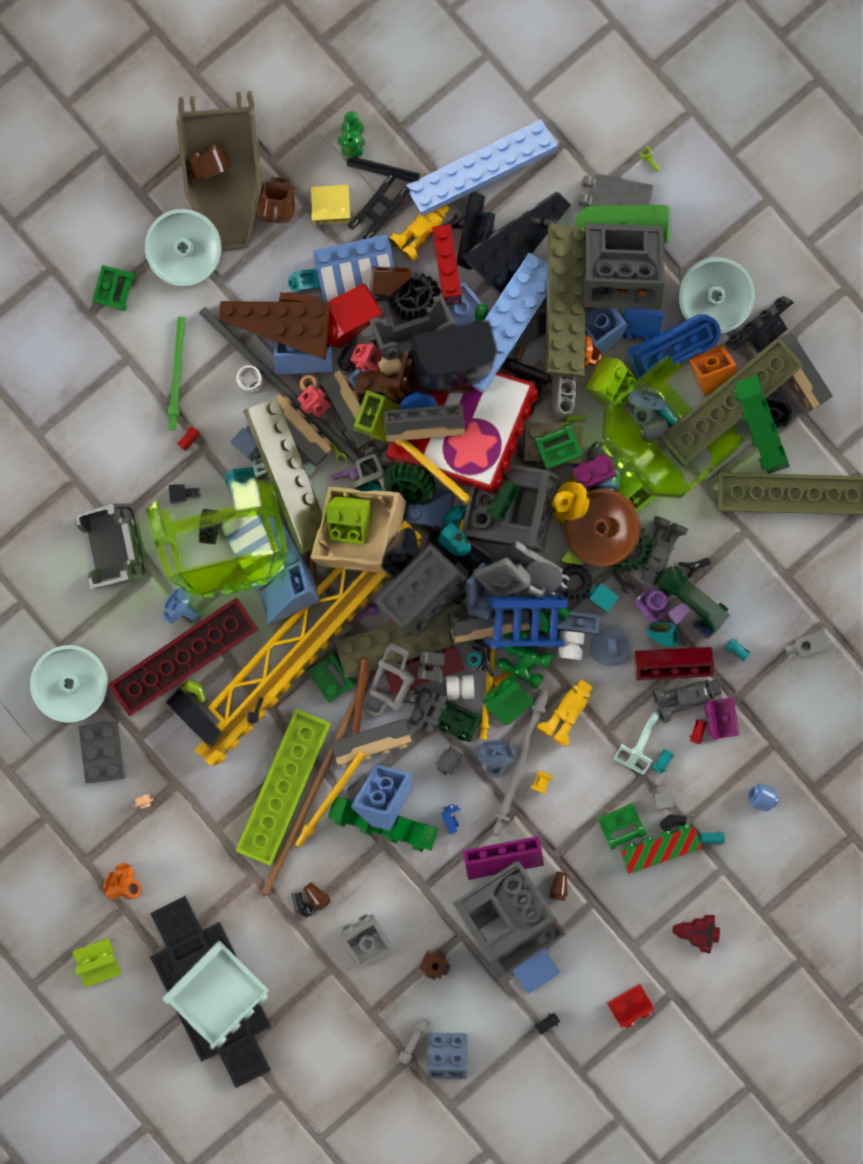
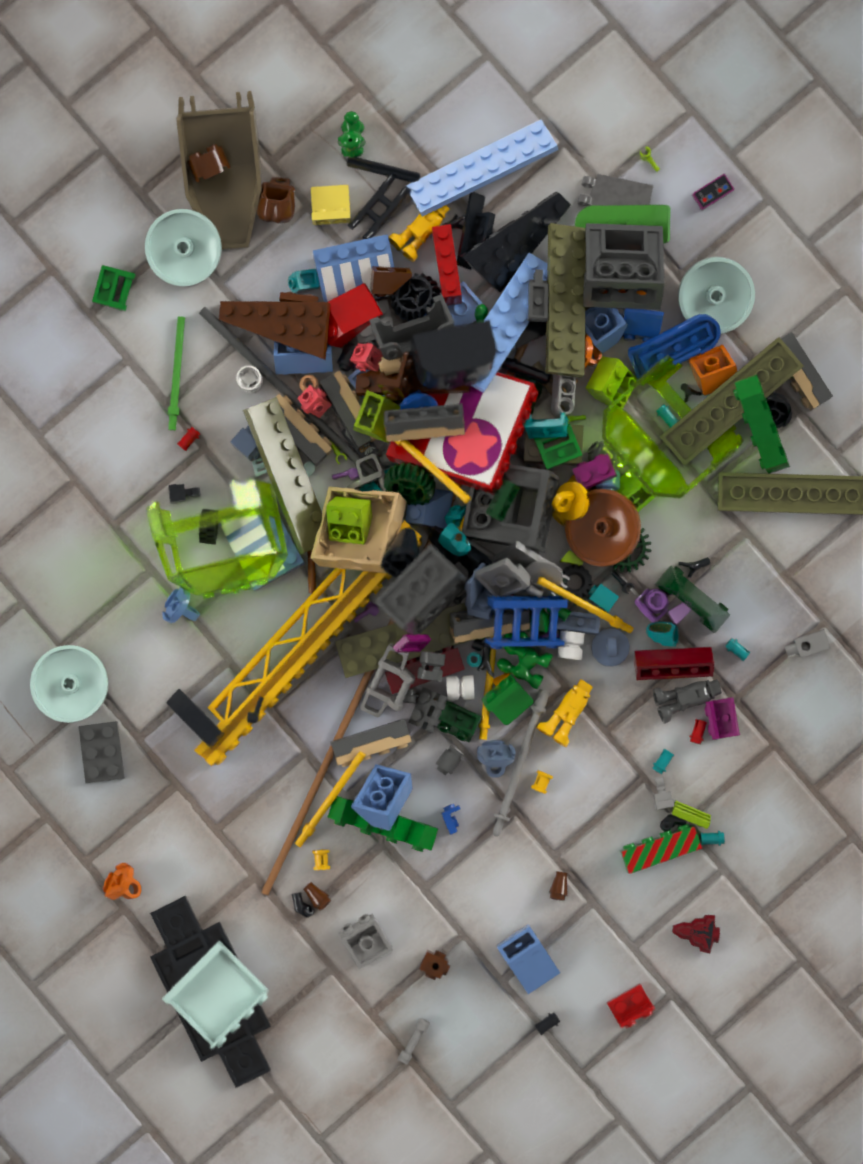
(96, 962): lime bracket -> none
(114, 544): dark grey windscreen -> none
(143, 801): light nougat plate -> none
(183, 657): dark red brick -> none
(195, 688): lime arm -> none
(240, 475): teal bracket -> none
(283, 787): lime plate -> none
(289, 592): medium blue slope -> none
(321, 859): none -> yellow bush
(326, 681): green plate -> none
(360, 695): dark orange bar -> none
(412, 643): none -> magenta tile
(447, 1056): sand blue bracket -> none
(494, 858): magenta brick -> none
(524, 933): dark grey piece -> none
(538, 298): none -> dark grey hinge
(547, 427): none -> teal hinge
(614, 621): none -> yellow bar
(618, 820): green plate -> none
(637, 751): light aqua piece -> none
(646, 402): sand blue tile -> none
(654, 430): dark grey brick -> none
(660, 549): dark grey piece -> none
(689, 391): none -> black bar
(691, 814): none -> lime tile
(705, 631): dark blue tile -> none
(713, 192): none -> tile
(762, 329): black bracket -> none
(762, 797): medium blue head -> none

